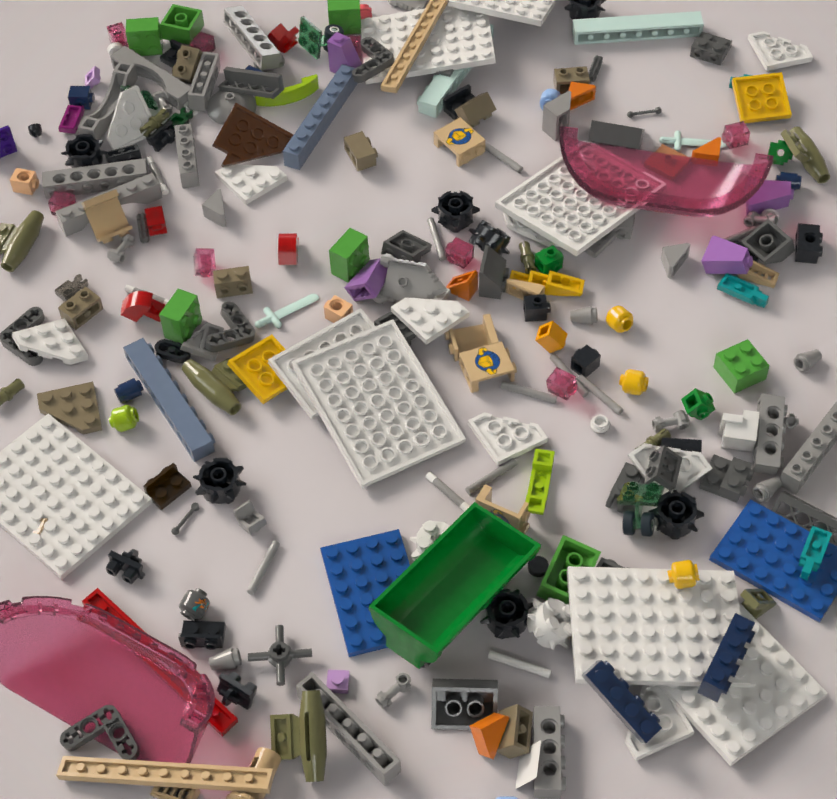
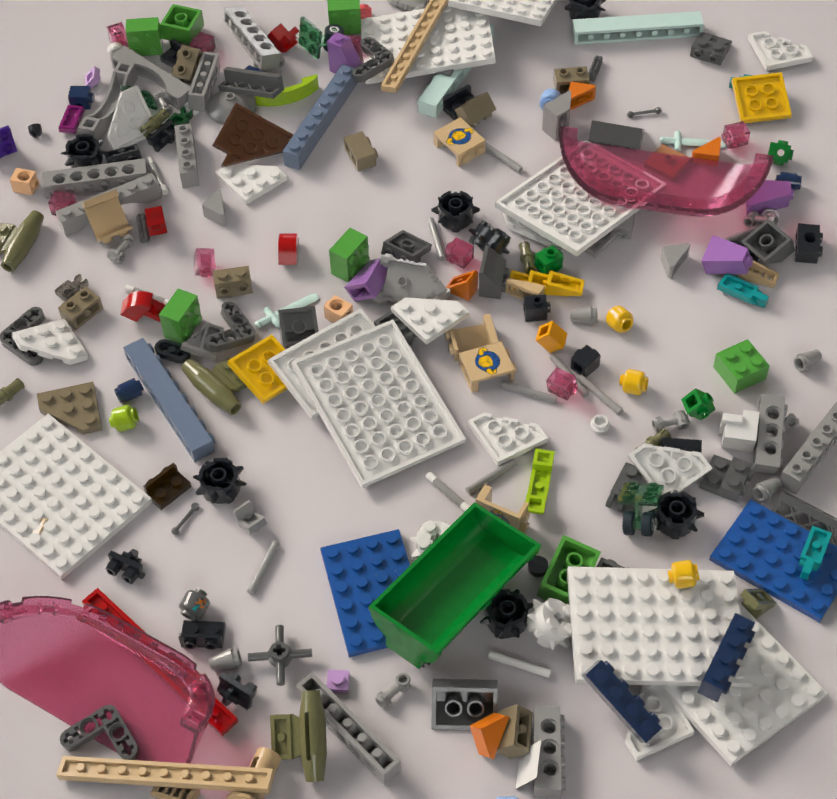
(297, 325): none -> dark grey plate
(663, 468): dark grey bracket -> none
(807, 152): olive plate -> none

